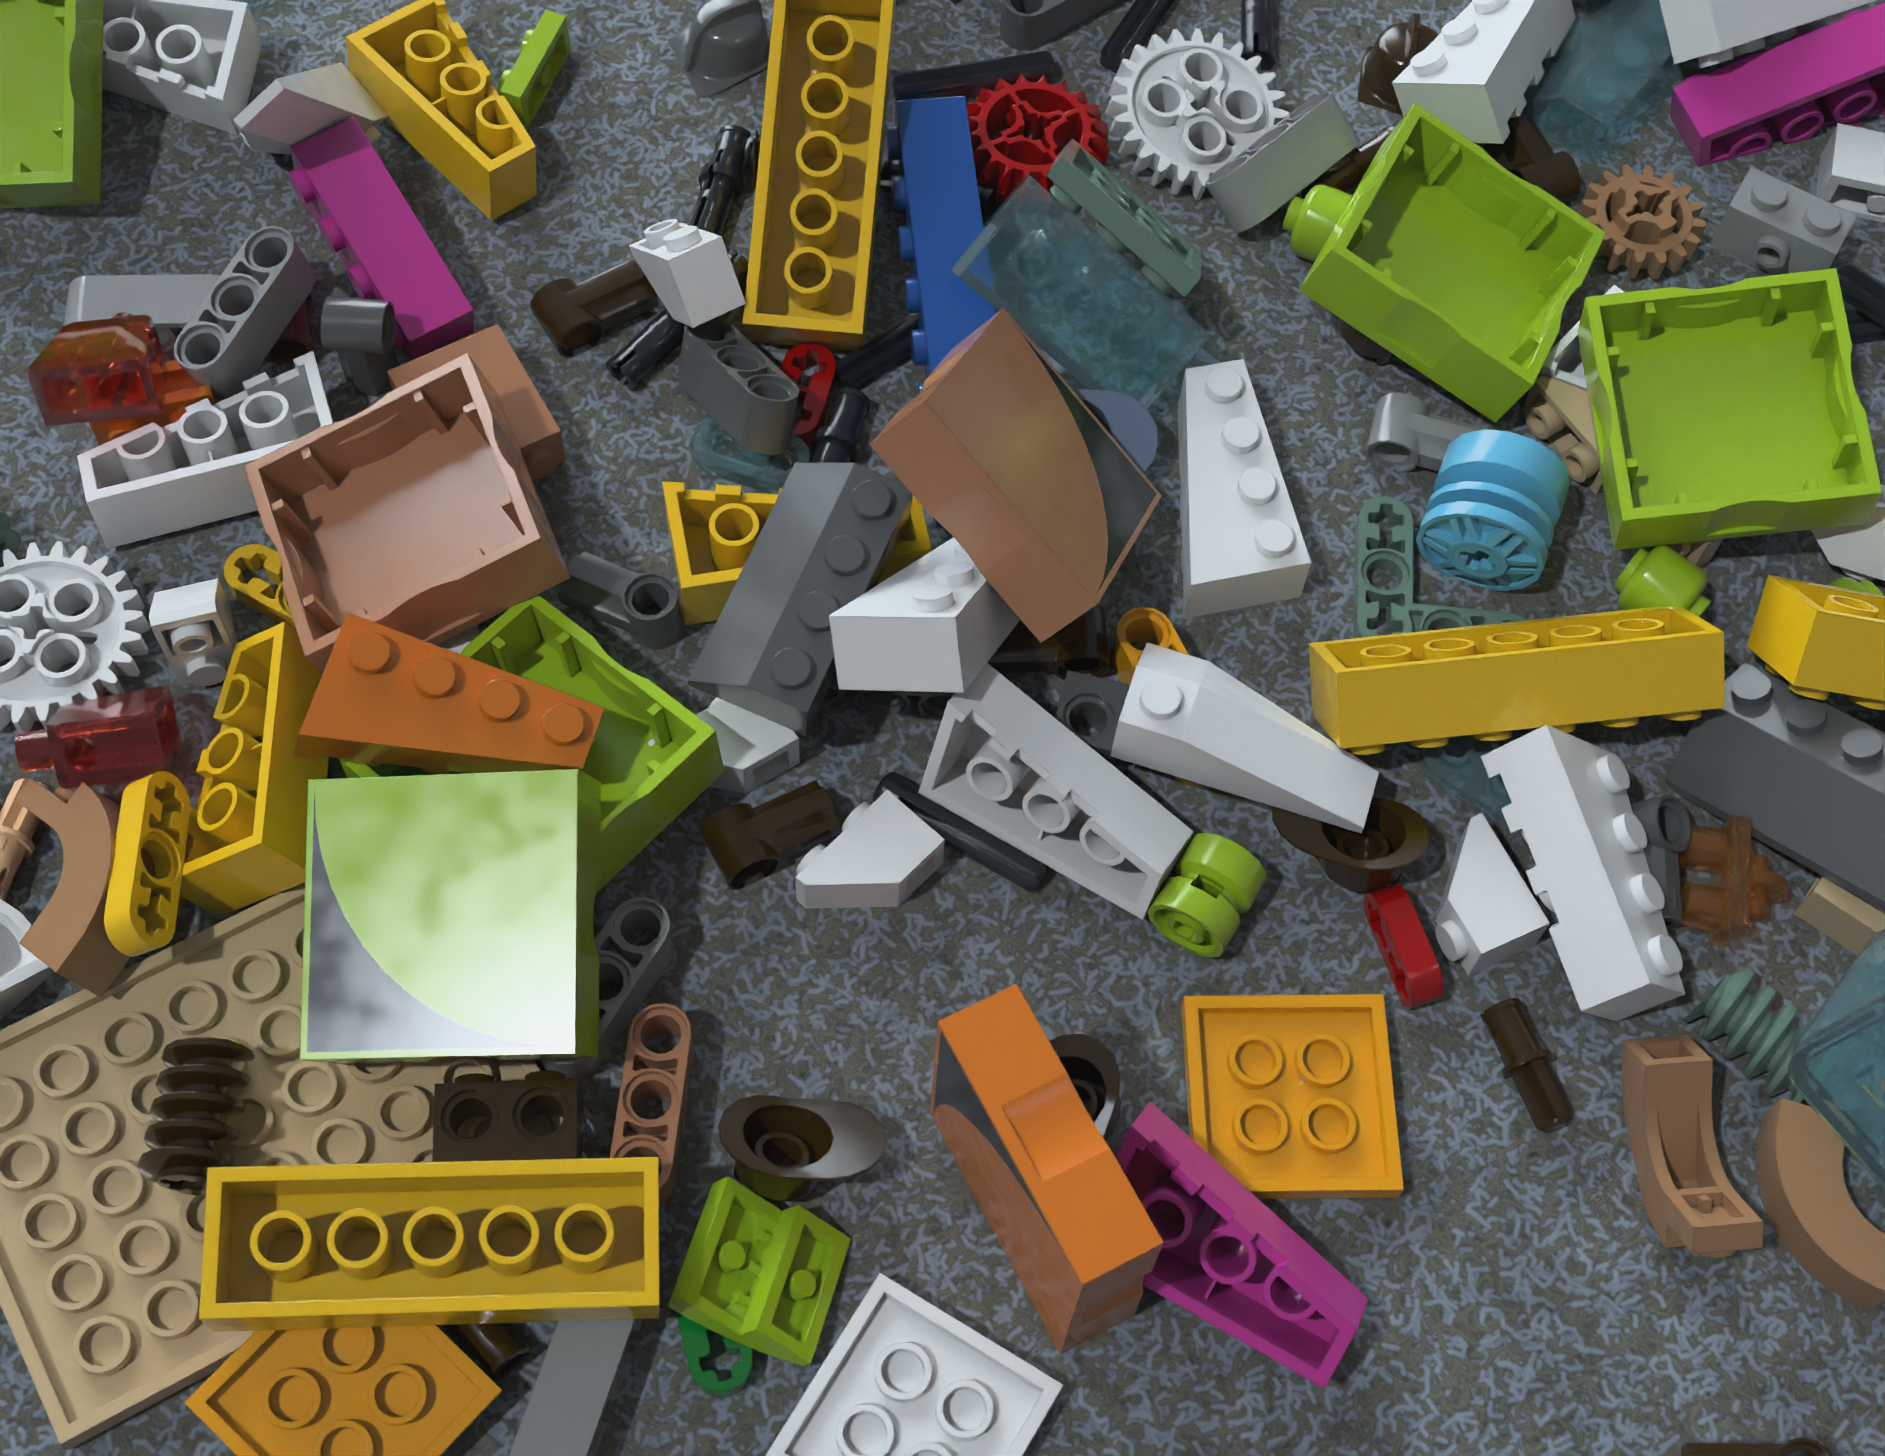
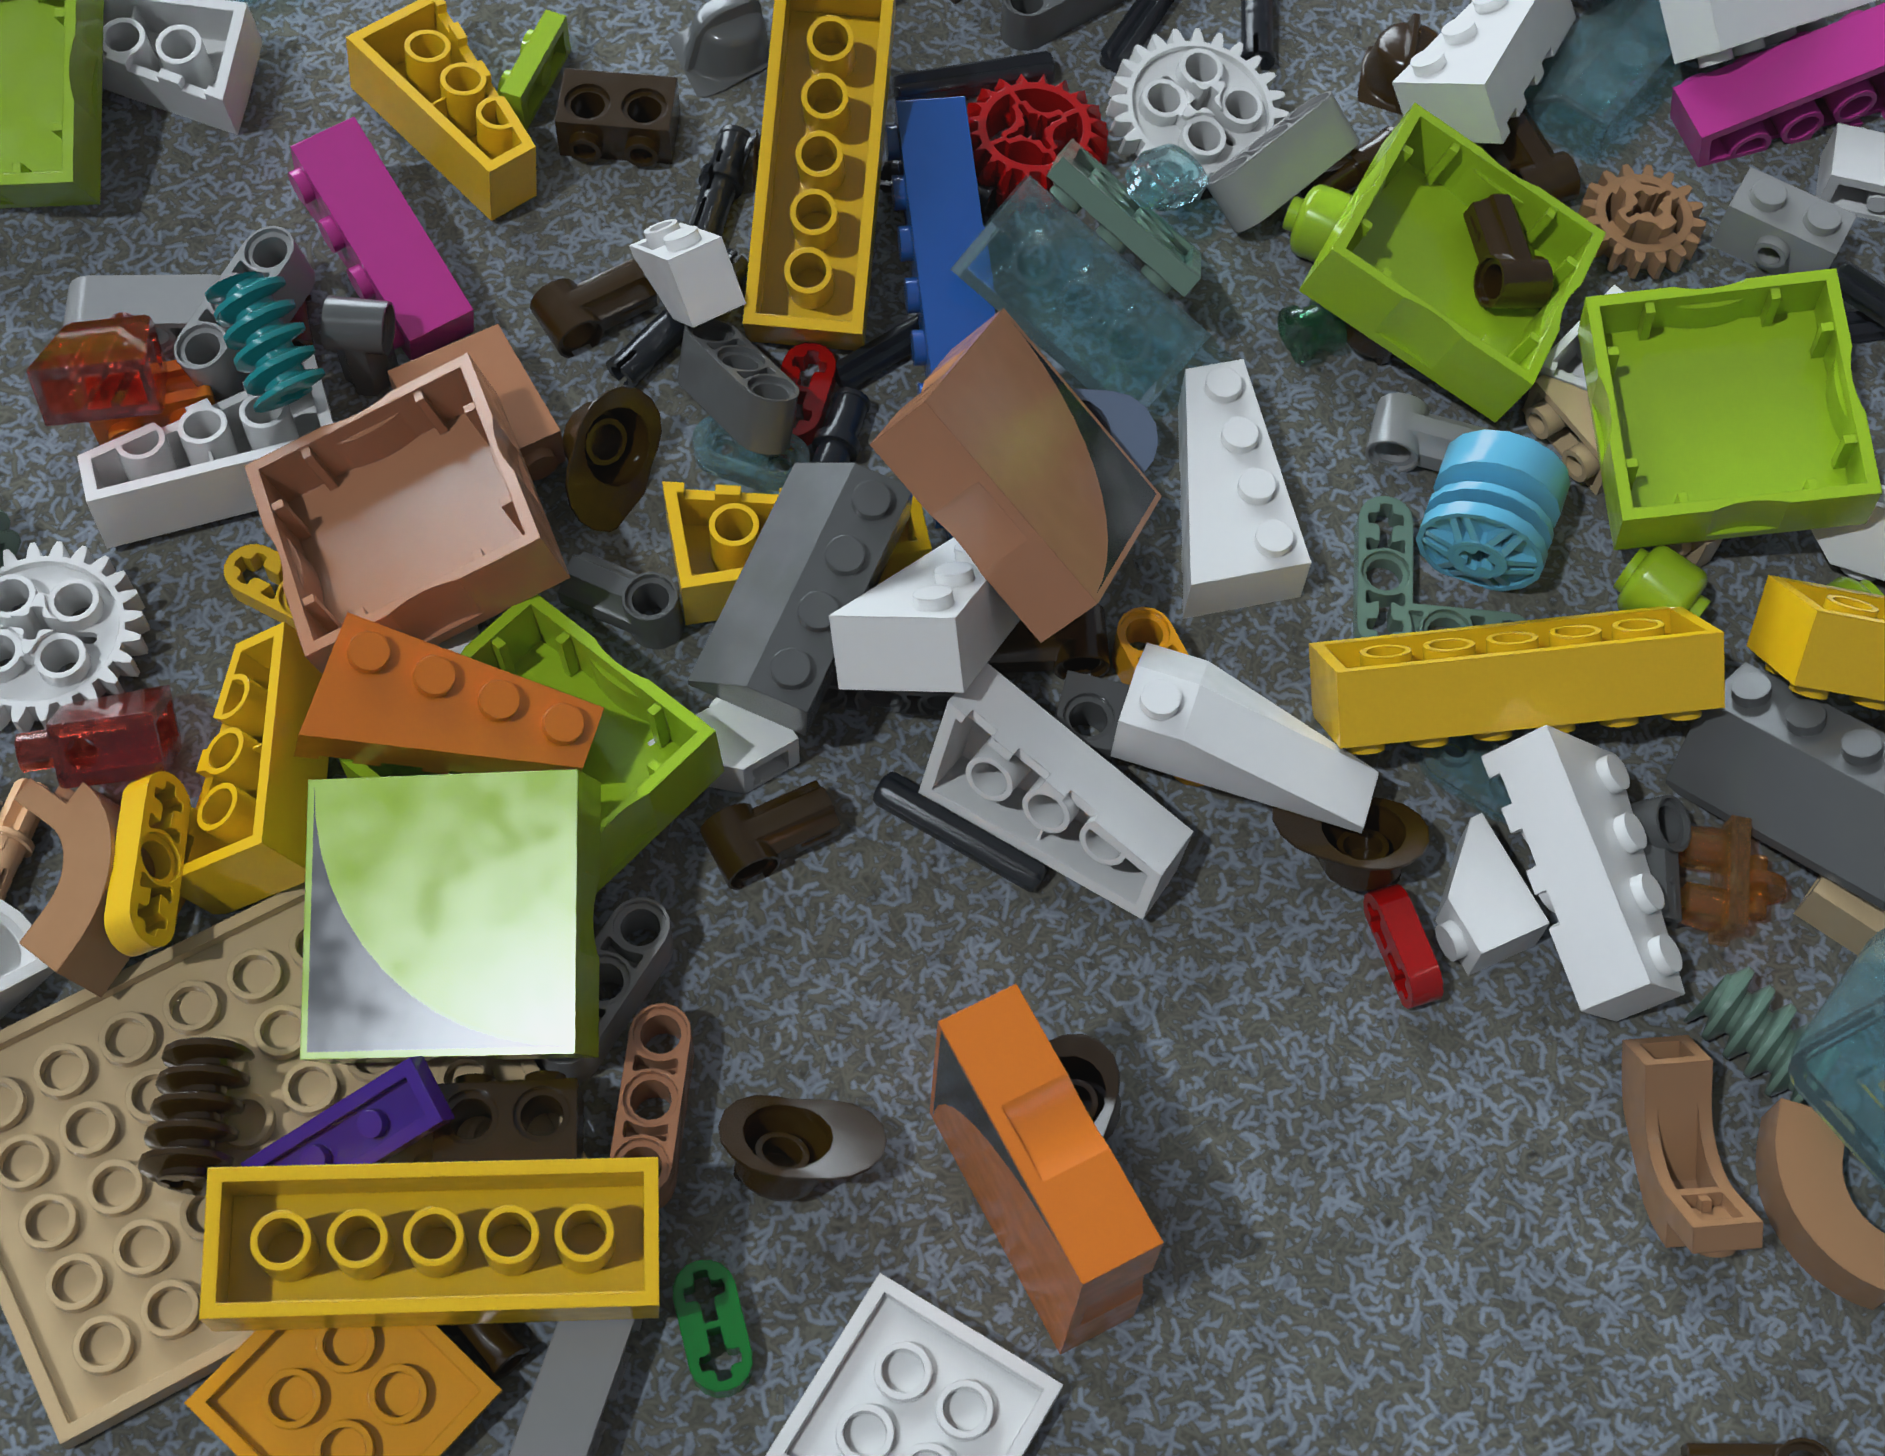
(195, 631): white slope -> none
(263, 339): none -> teal piece
(306, 105): white wedge -> none
(368, 1123): none -> dark purple plate
(610, 455): none -> dark brown piece
(617, 117): none -> dark brown brick
(760, 1273): lime slope -> none
(873, 861): white slope -> none
(1165, 178): none -> clear light blue plate
(1210, 890): lime wheel -> none
(1235, 1256): dark pink wedge -> none
(1294, 1093): light orange plate -> none
(1310, 331): none -> clear green wheel
(1506, 269): none -> dark brown piece
(1527, 1064): dark brown axle -> none

